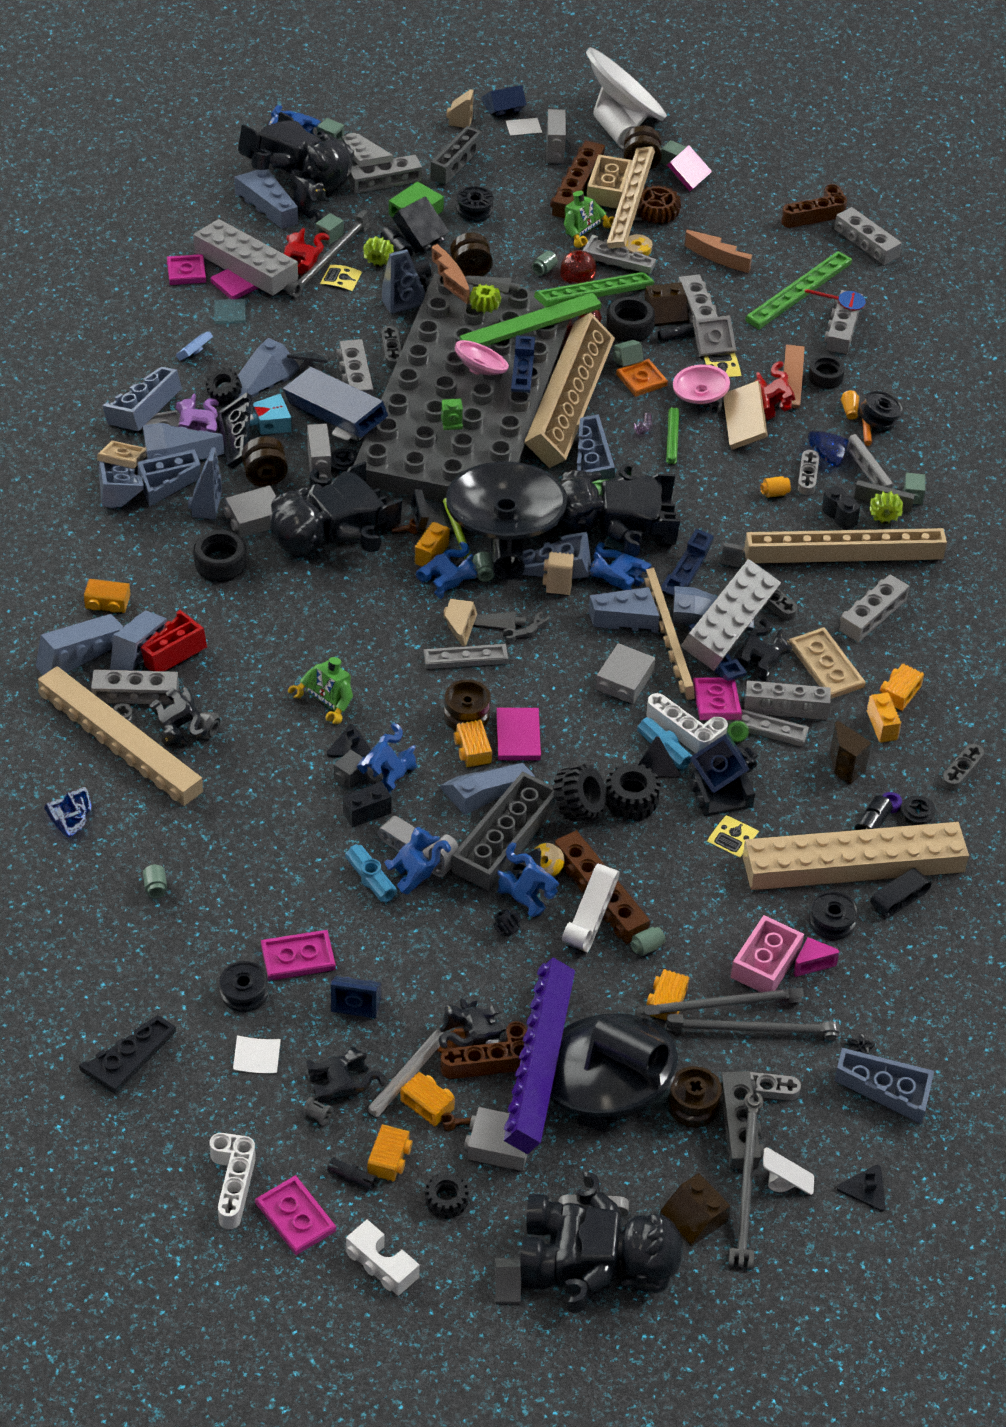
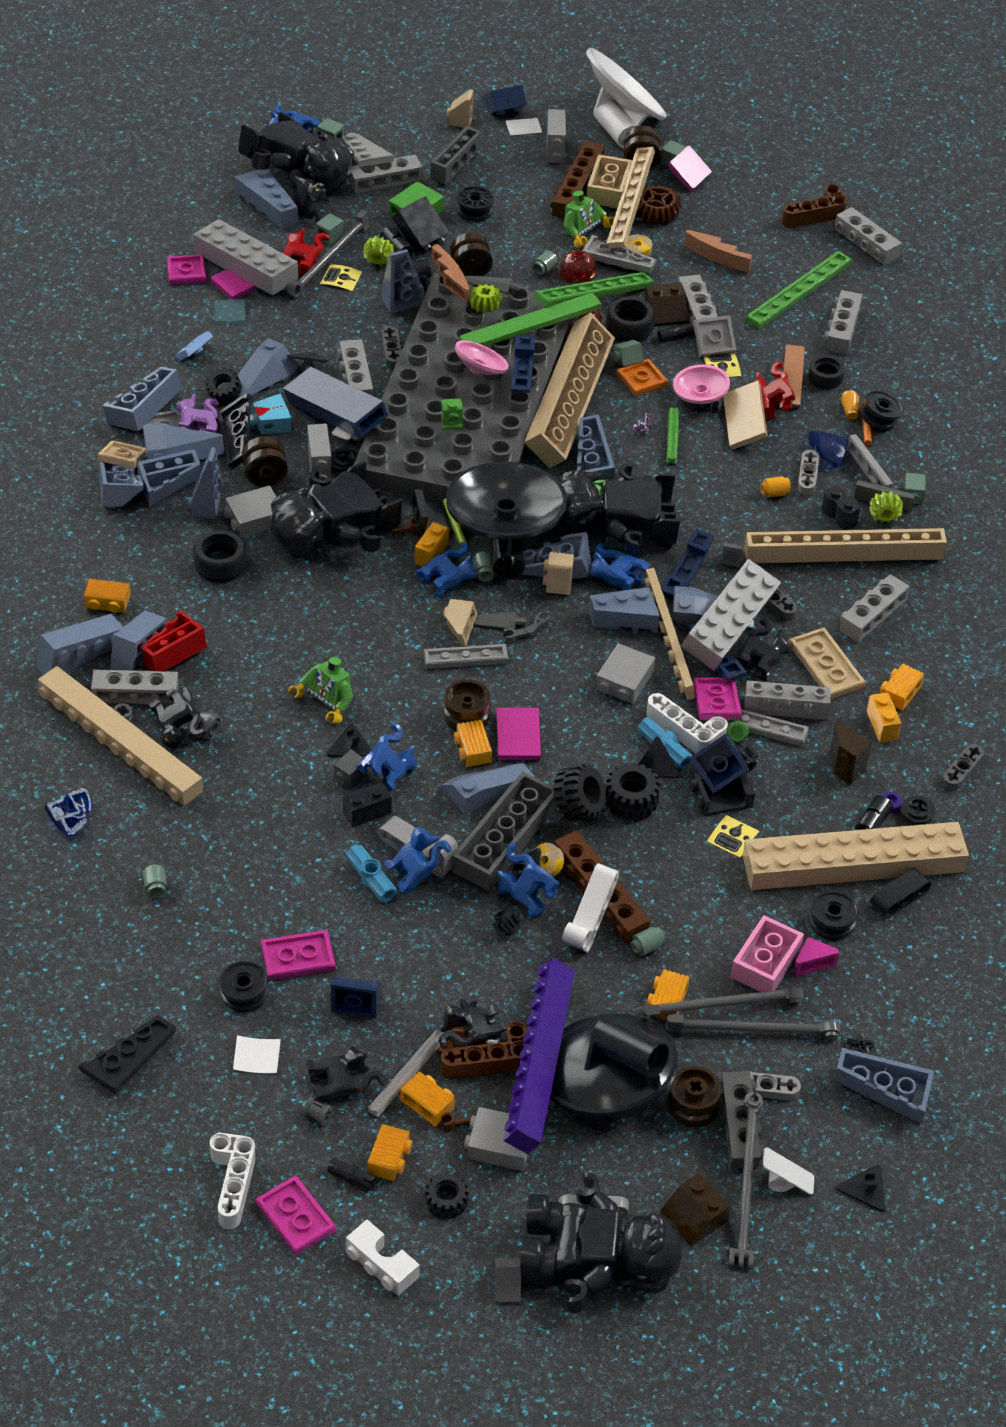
(848, 299): blue piece -> none

